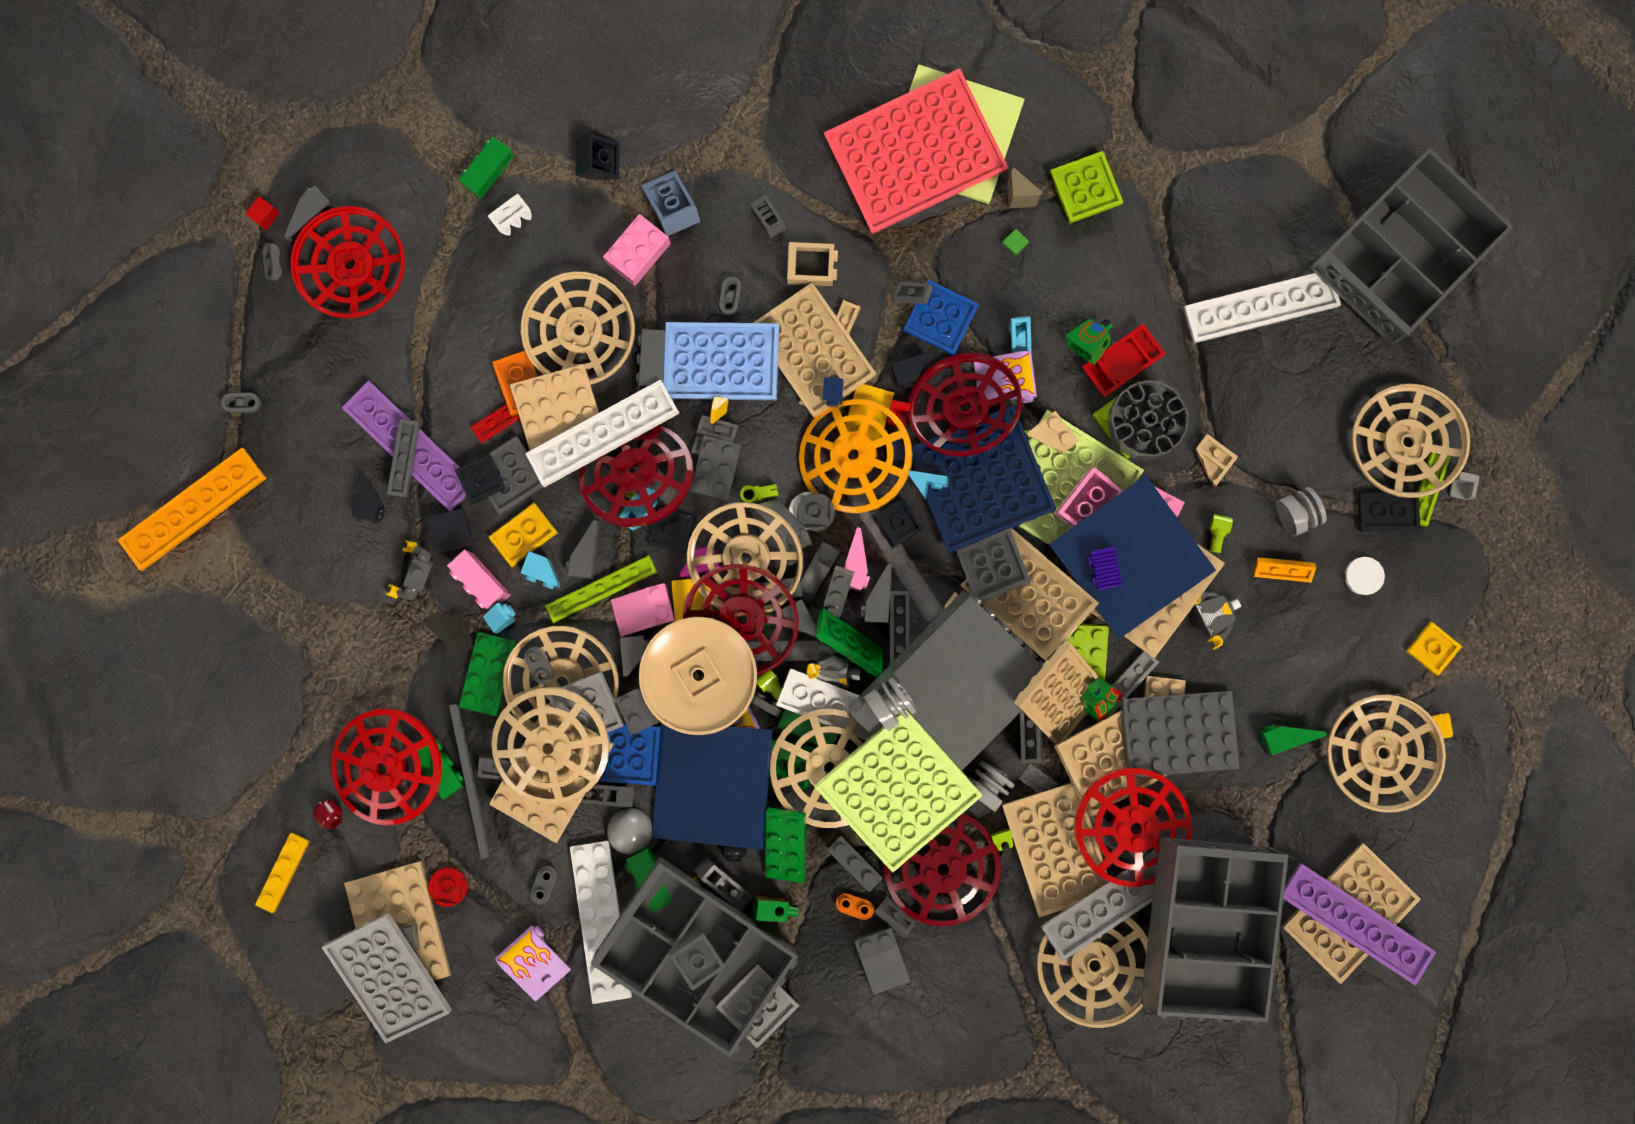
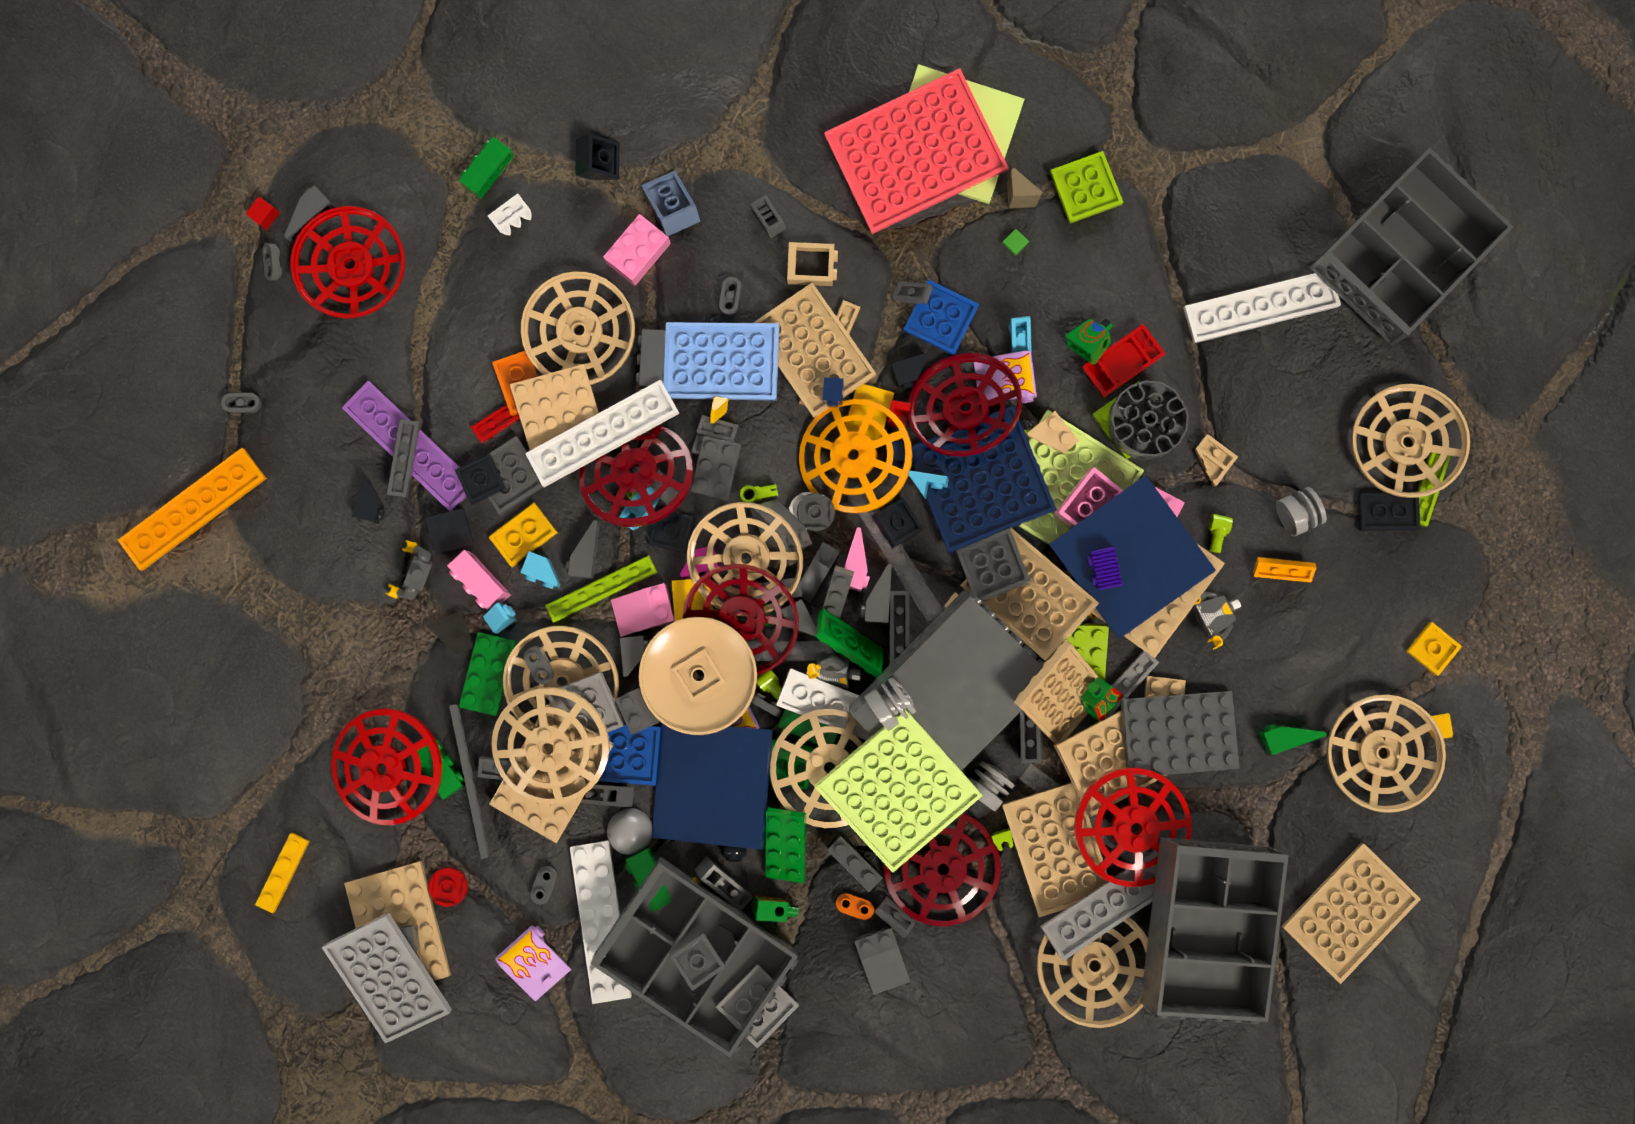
(328, 814): dark red head -> none
(1358, 924): medium lavender plate -> none
(1364, 576): white tile -> none
(1464, 486): light grey panel -> none

